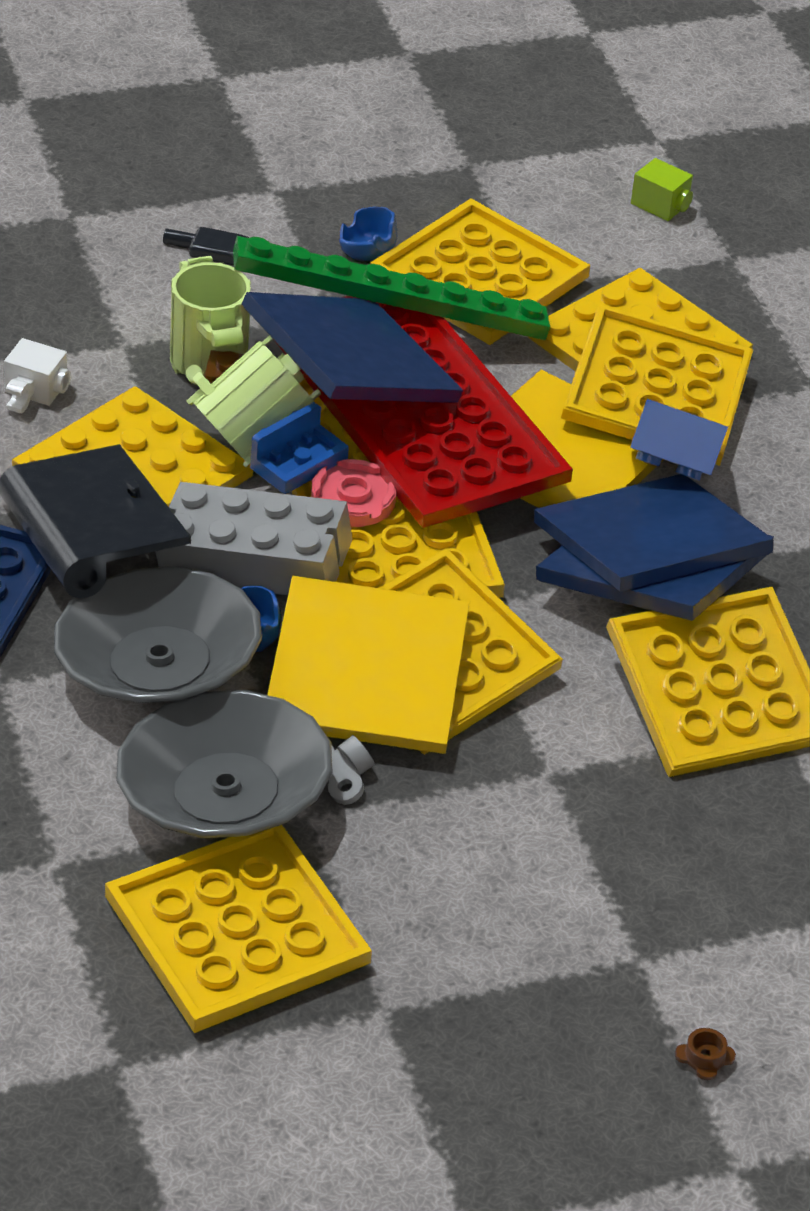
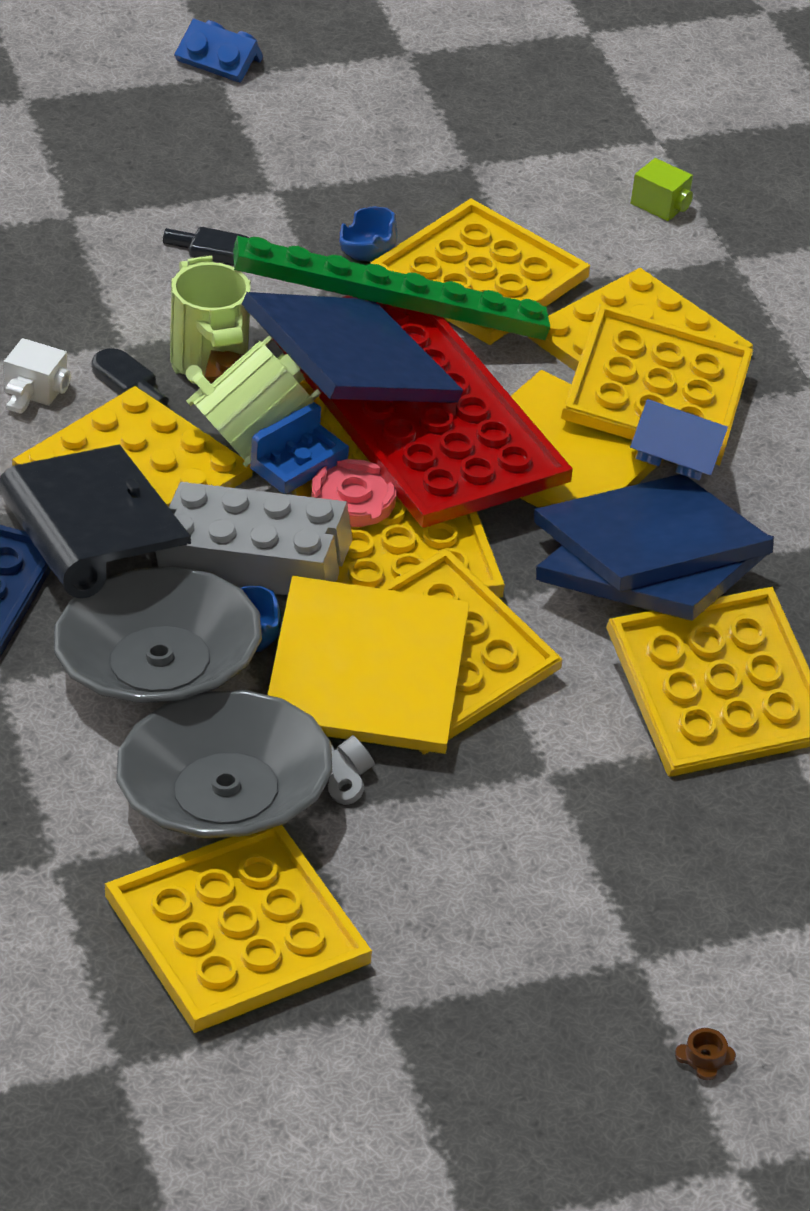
(123, 372): none -> black piece
(218, 50): none -> blue bracket

